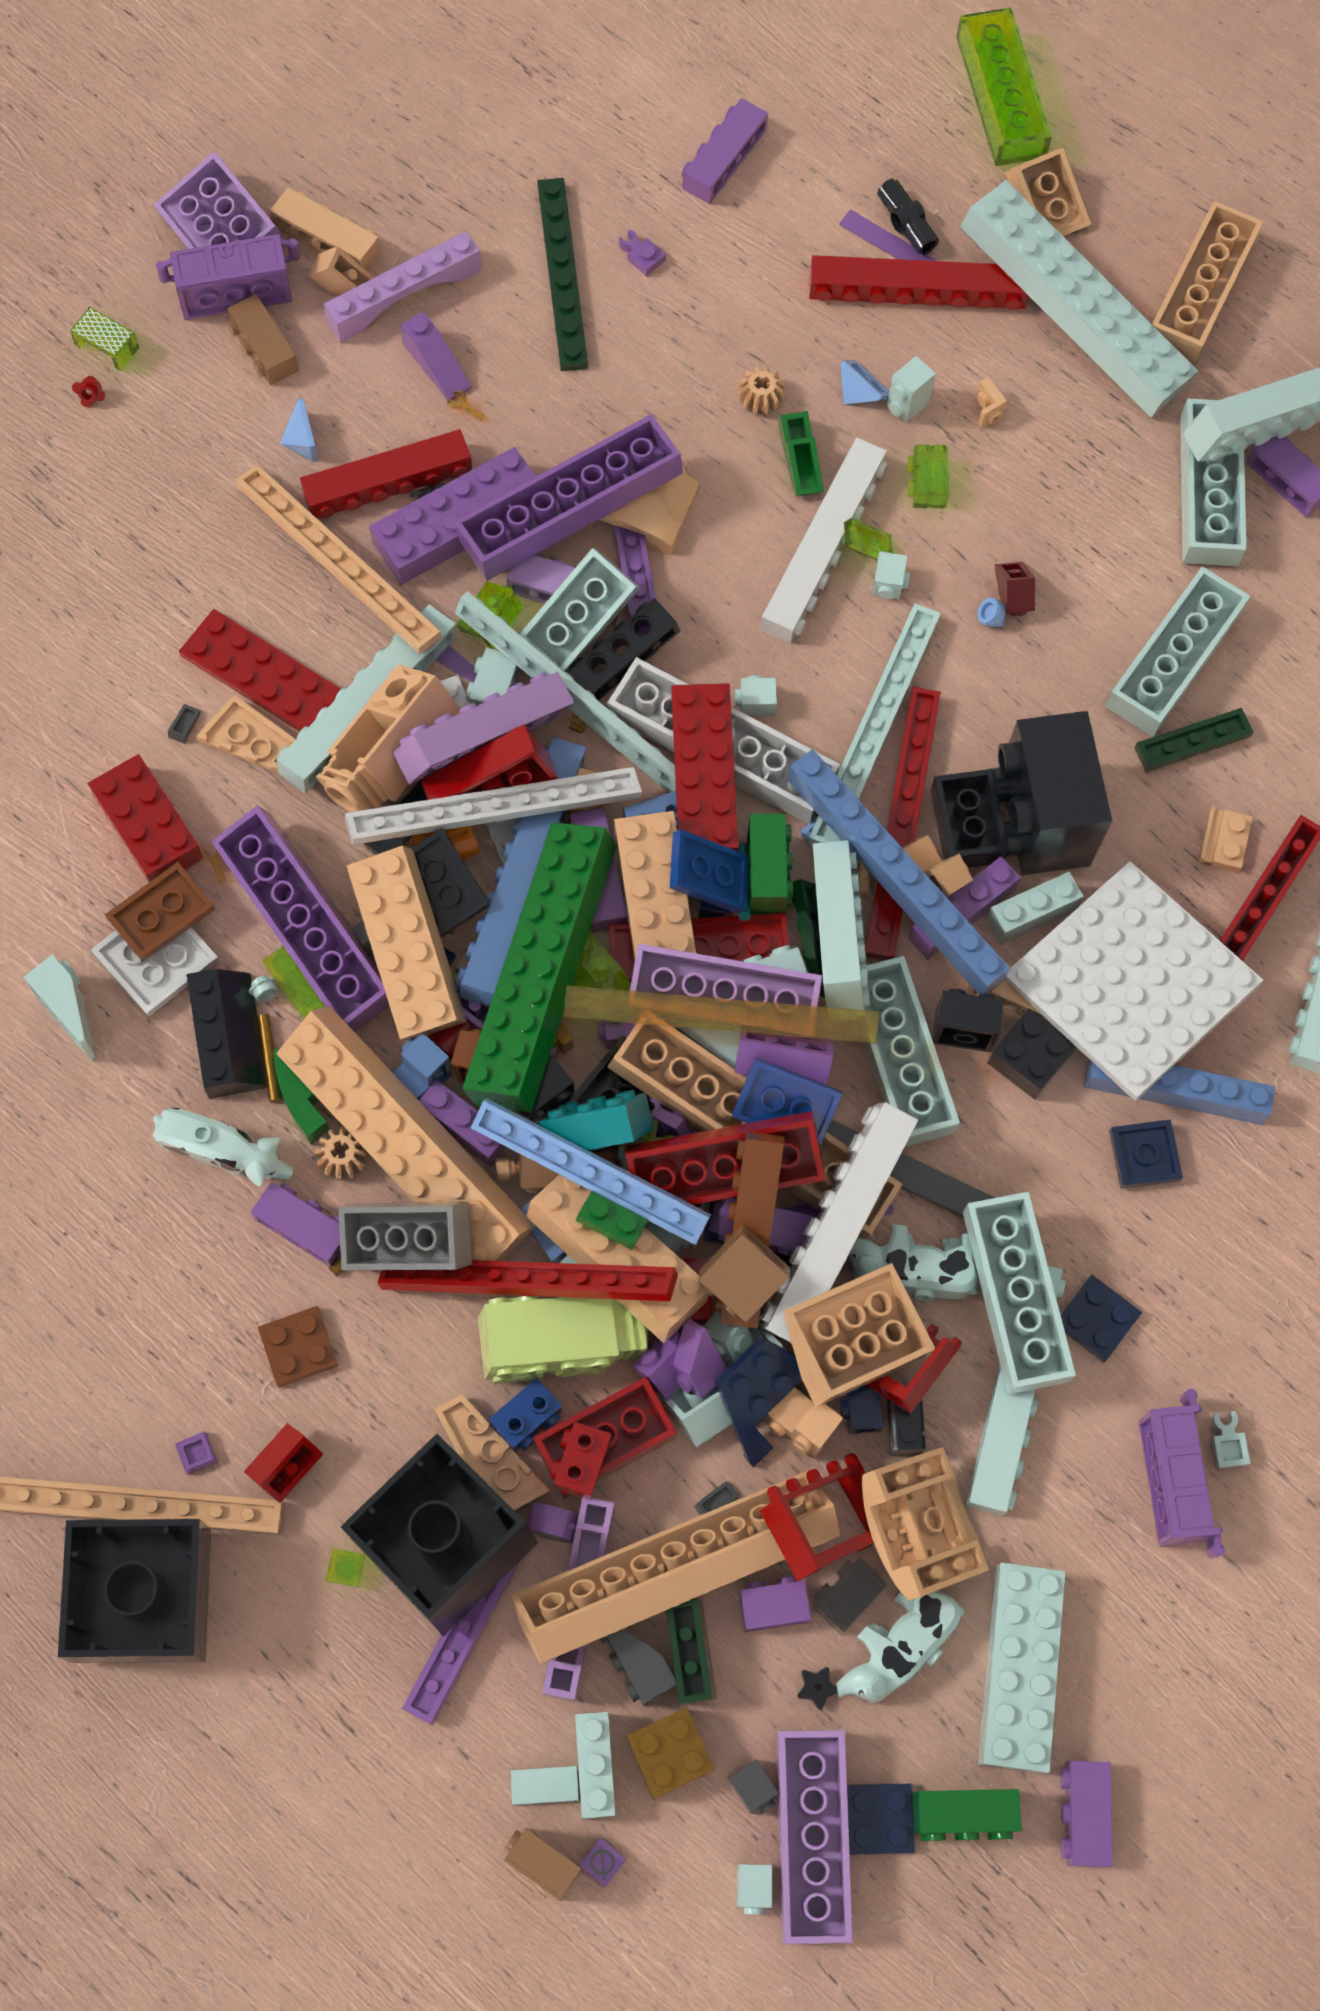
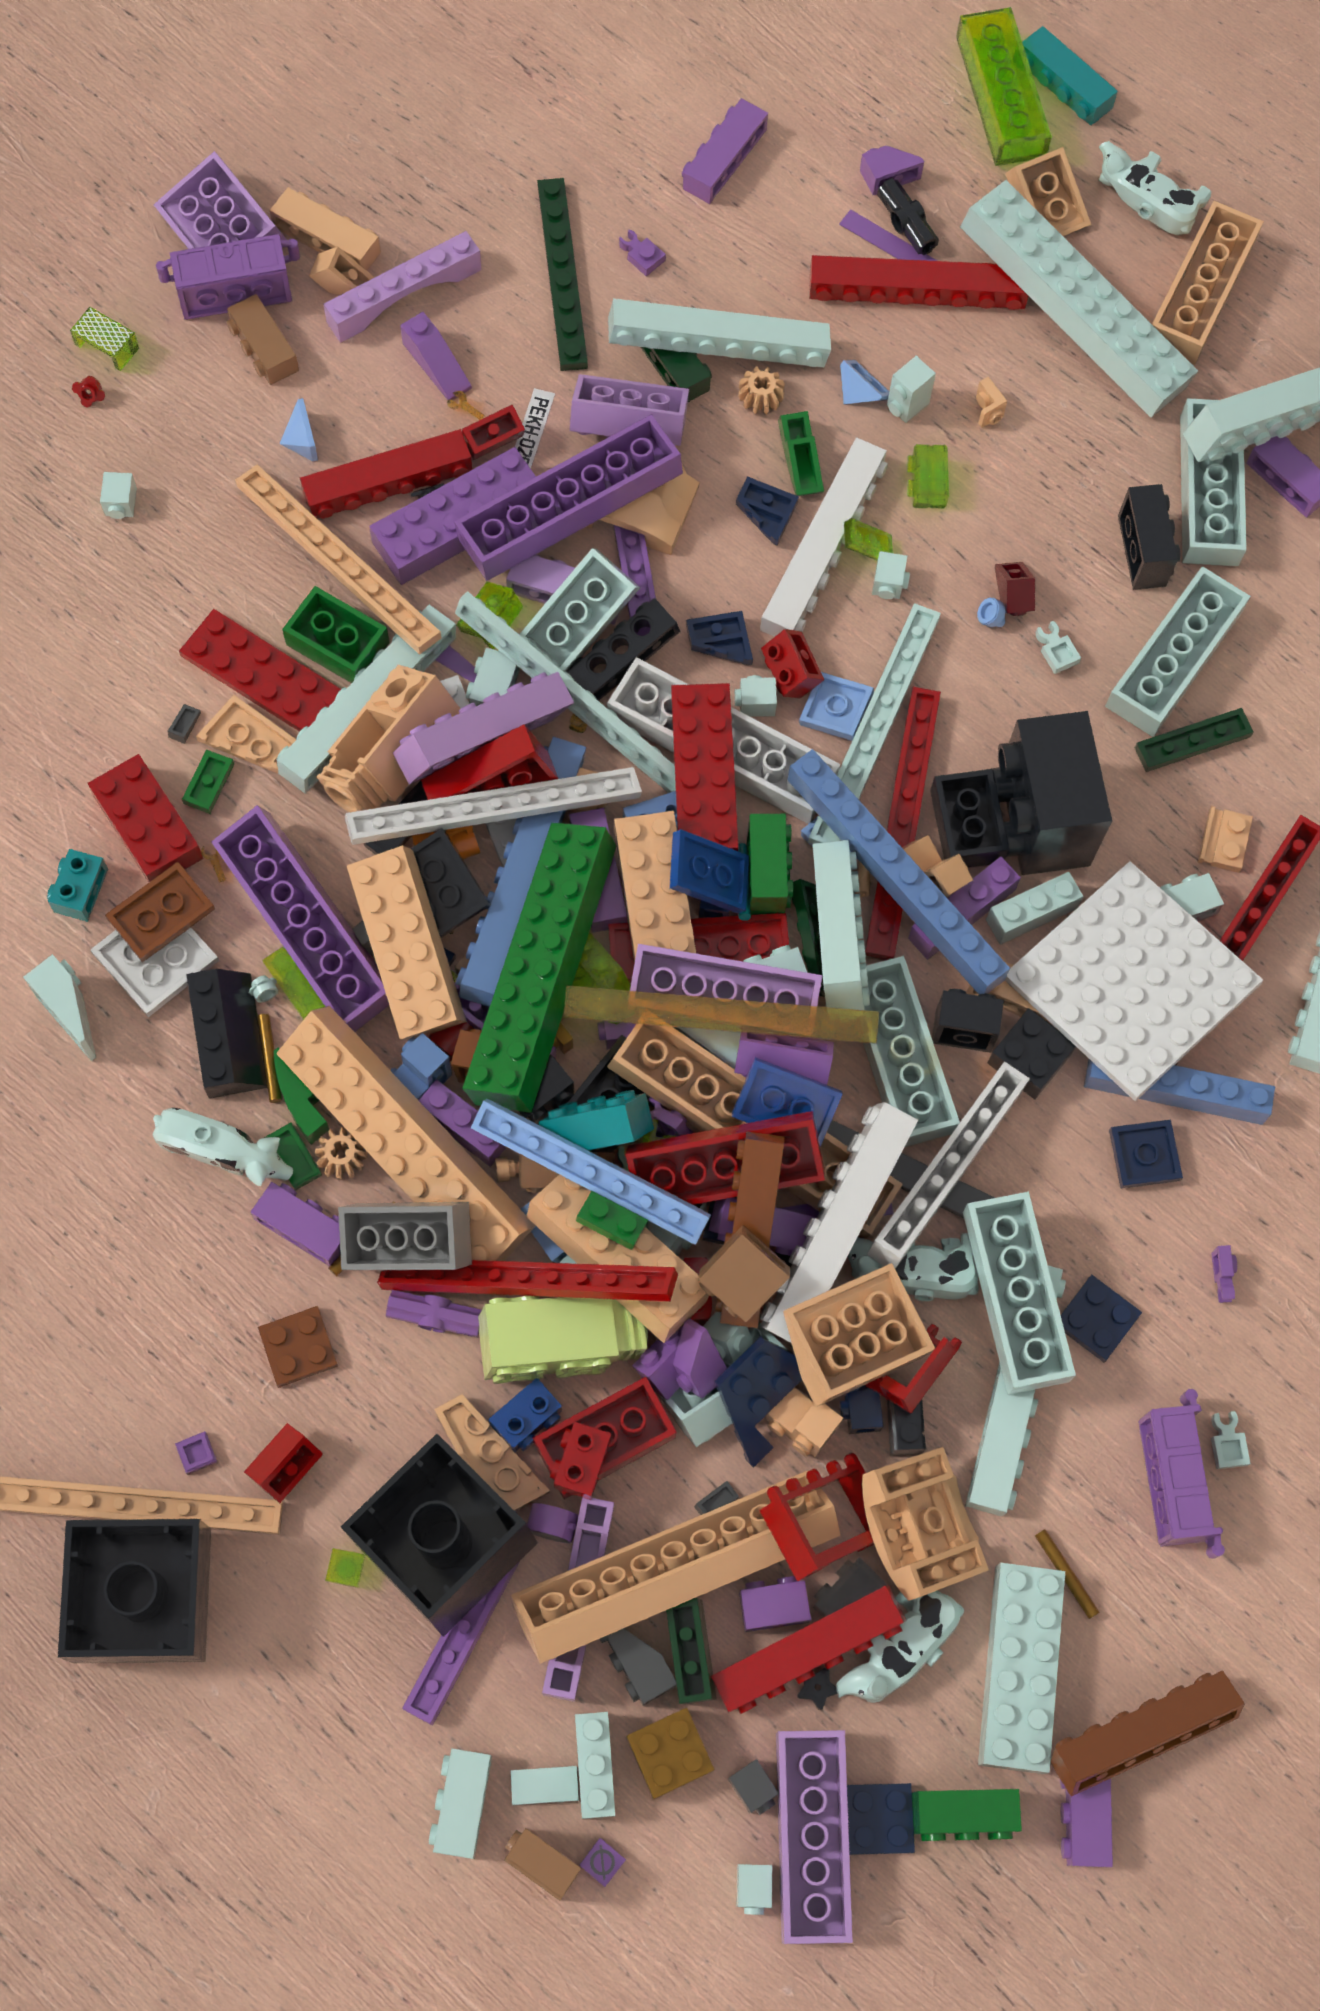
(77, 885): none -> teal brick
(118, 495): none -> light aqua brick
(208, 781): none -> green plate
(295, 1154): none -> green tile
(334, 634): none -> green brick
(433, 1313): none -> medium lavender piece
(460, 1803): none -> light aqua brick
(493, 432): none -> red brick
(534, 424): none -> white sticker
(611, 405): none -> lavender brick
(681, 370): none -> dark green brick
(719, 333): none -> light aqua brick
(721, 637): none -> dark blue wing
(767, 507): none -> dark blue wing
(792, 664): none -> red brick
(808, 1649): none -> red brick
(836, 706): none -> light blue plate
(887, 163): none -> medium lavender slope
(948, 1166): none -> white brick
(1058, 651): none -> light aqua plate
(1068, 76): none -> teal brick
(1070, 1578): none -> pearl gold bar
(1146, 1732): none -> dark orange brick
(1148, 536): none -> black brick
(1150, 192): none -> light aqua animal
(1196, 896): none -> light aqua brick
(1224, 1268): none -> medium lavender plate

